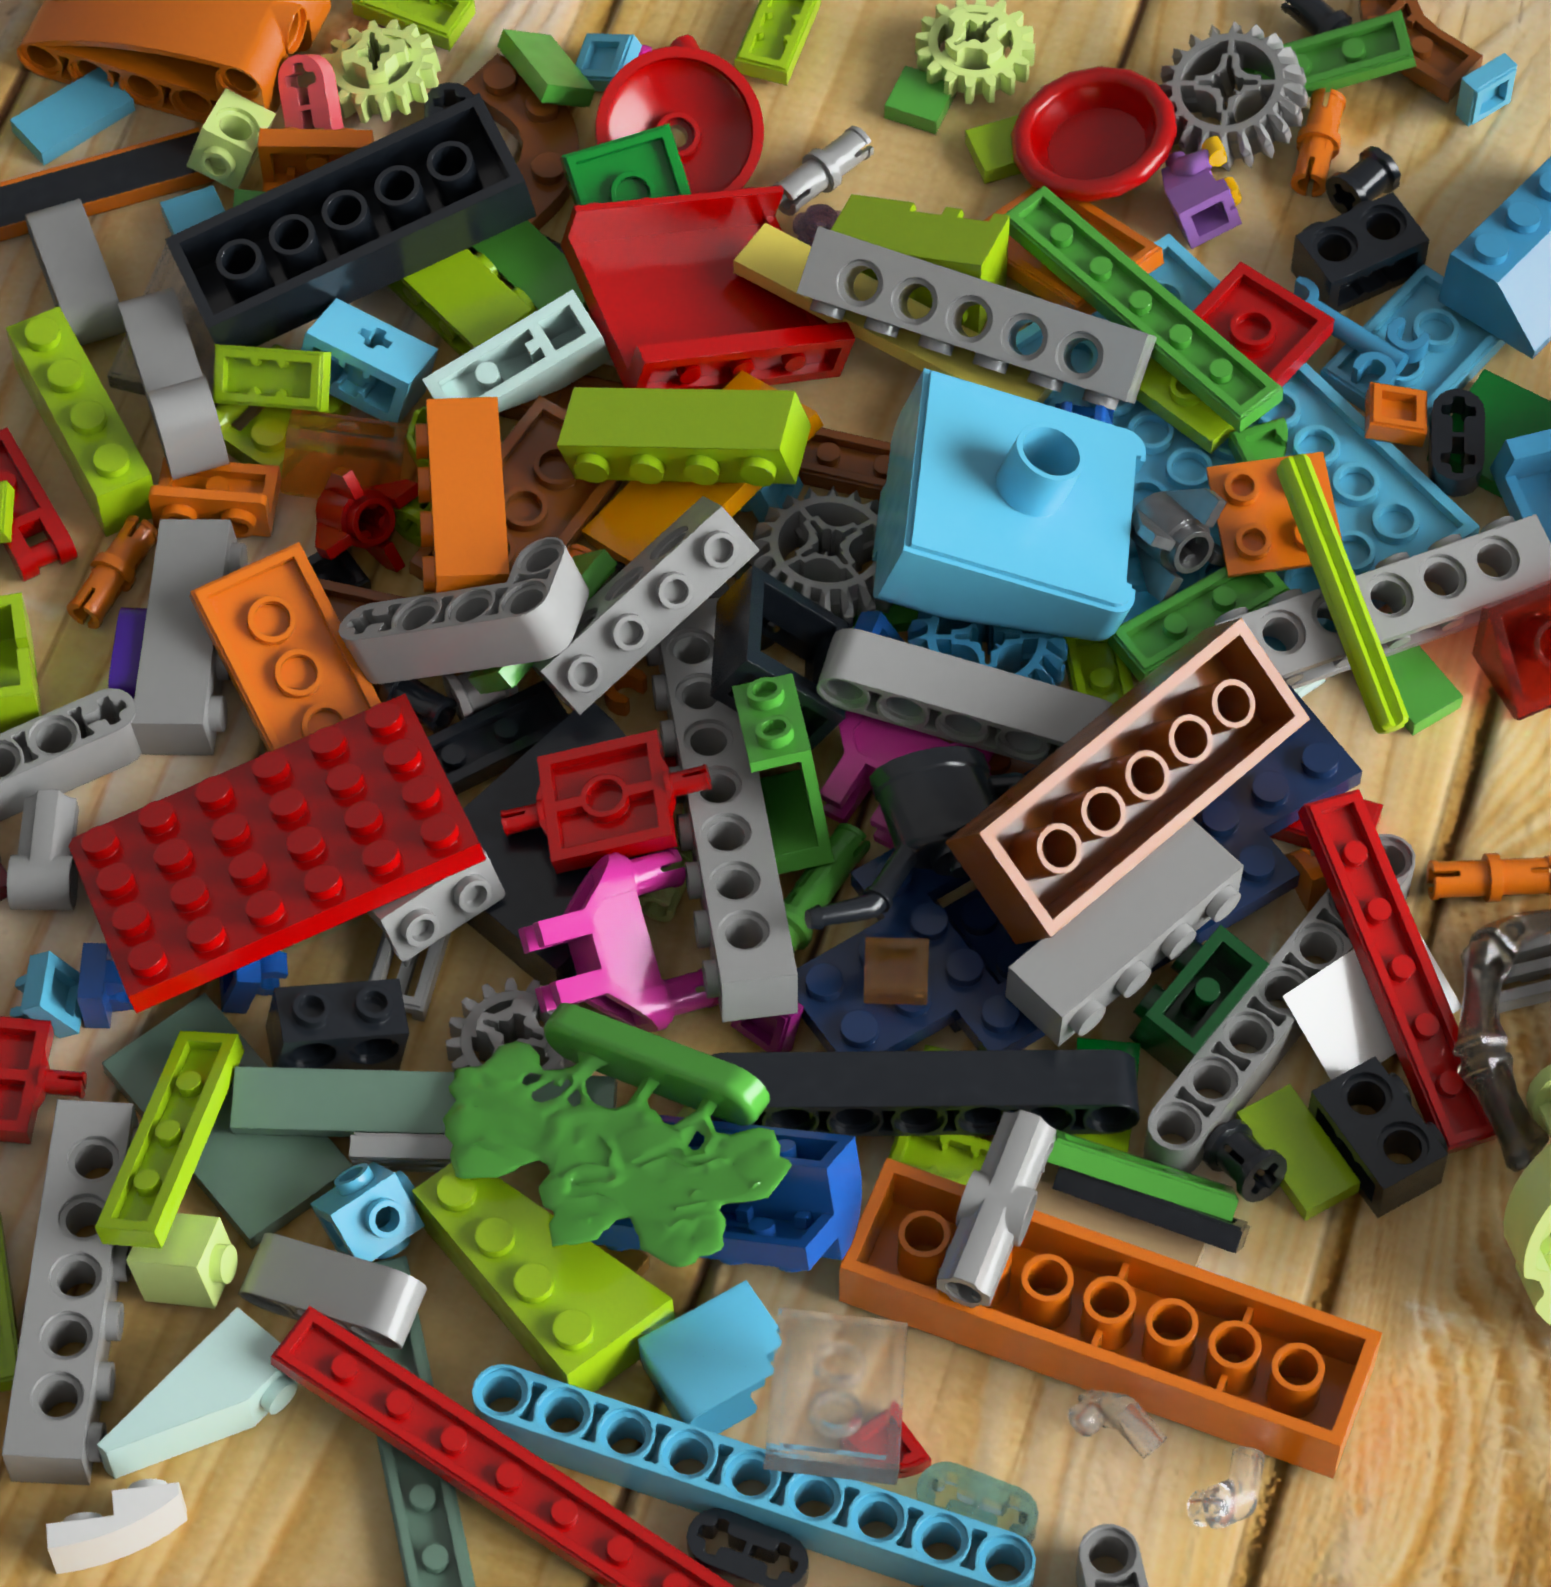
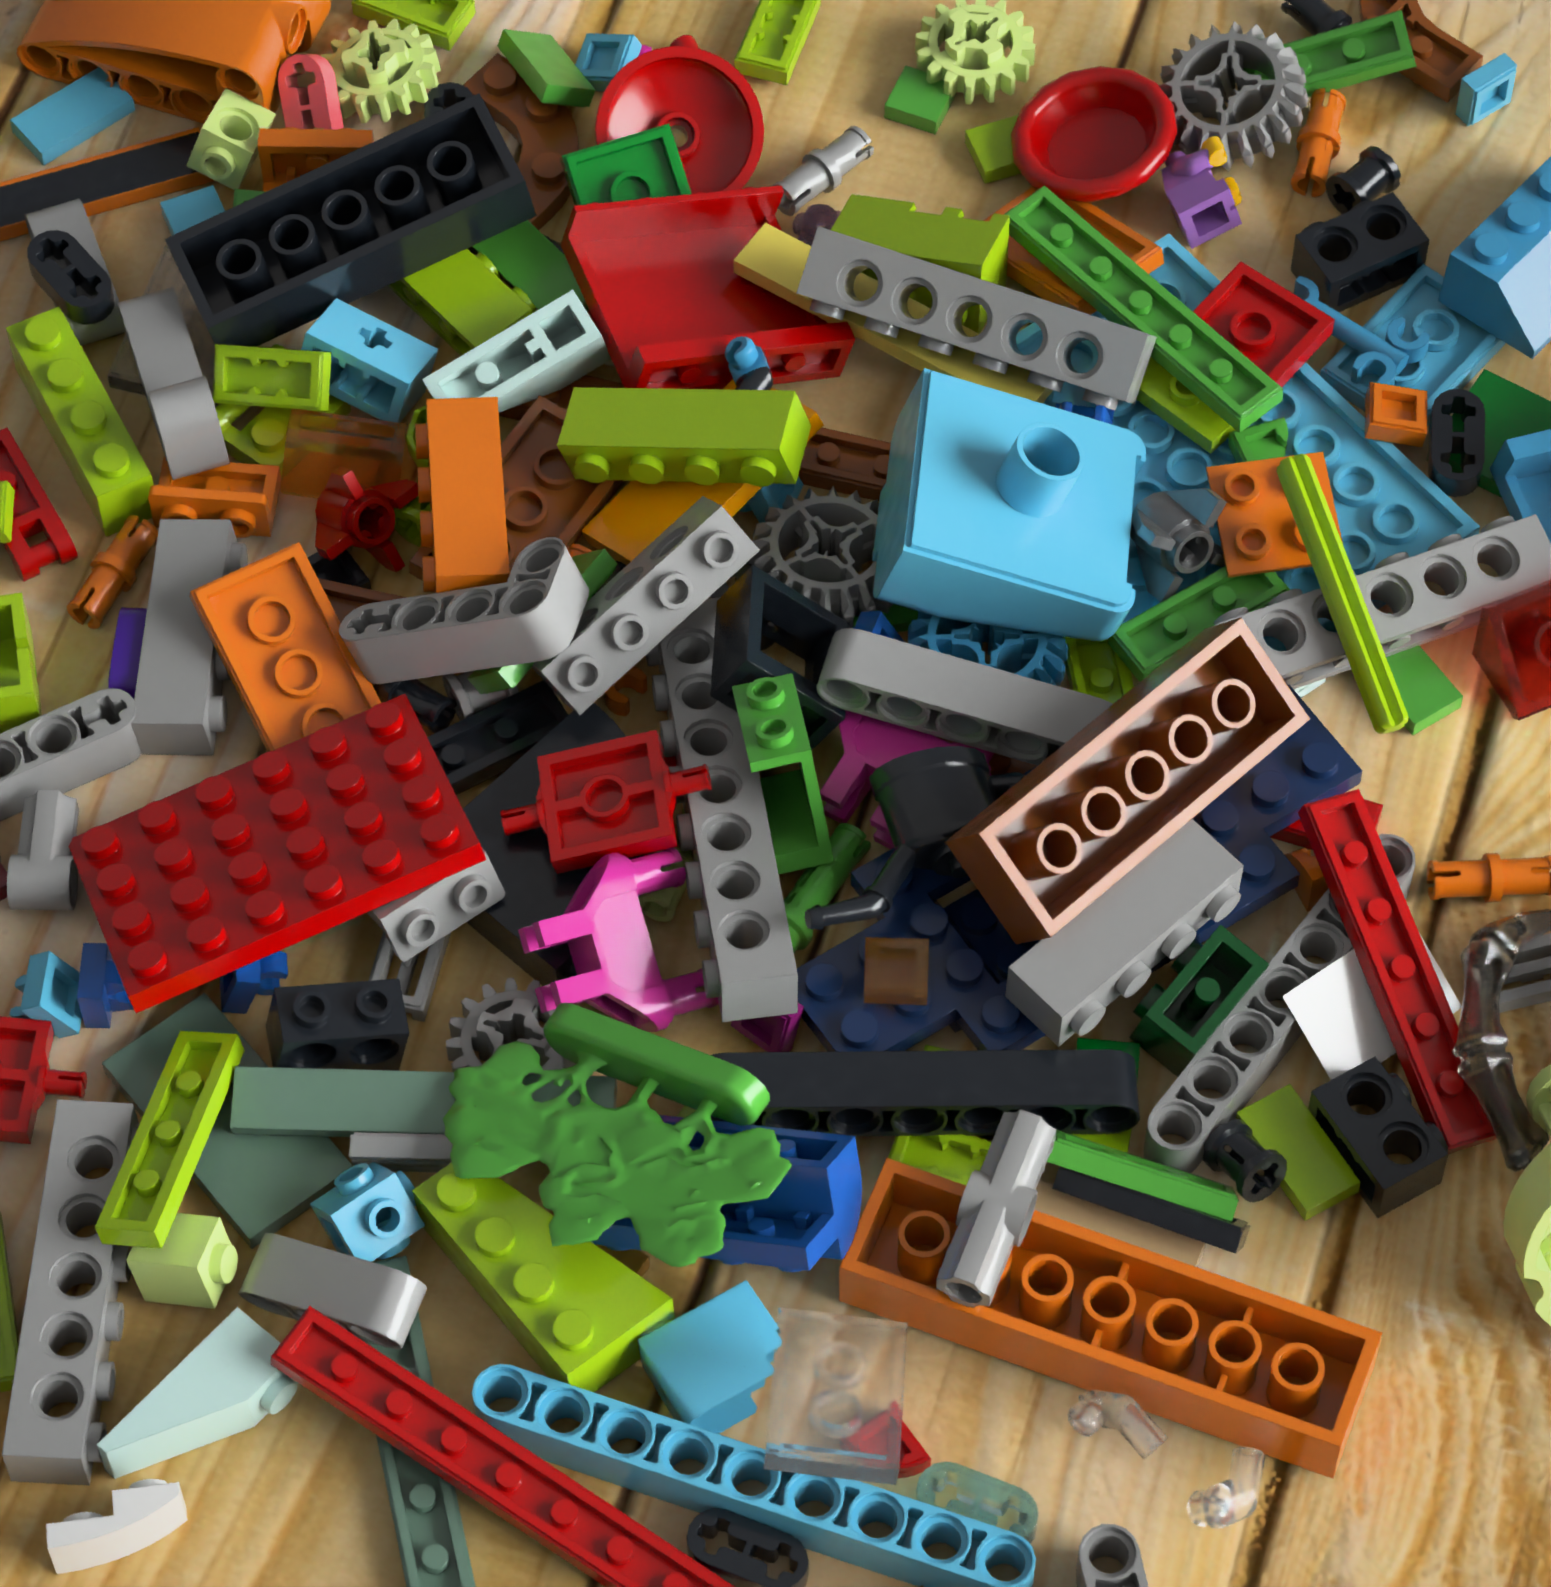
(62, 283): none -> black beam
(748, 365): none -> dark azure arm

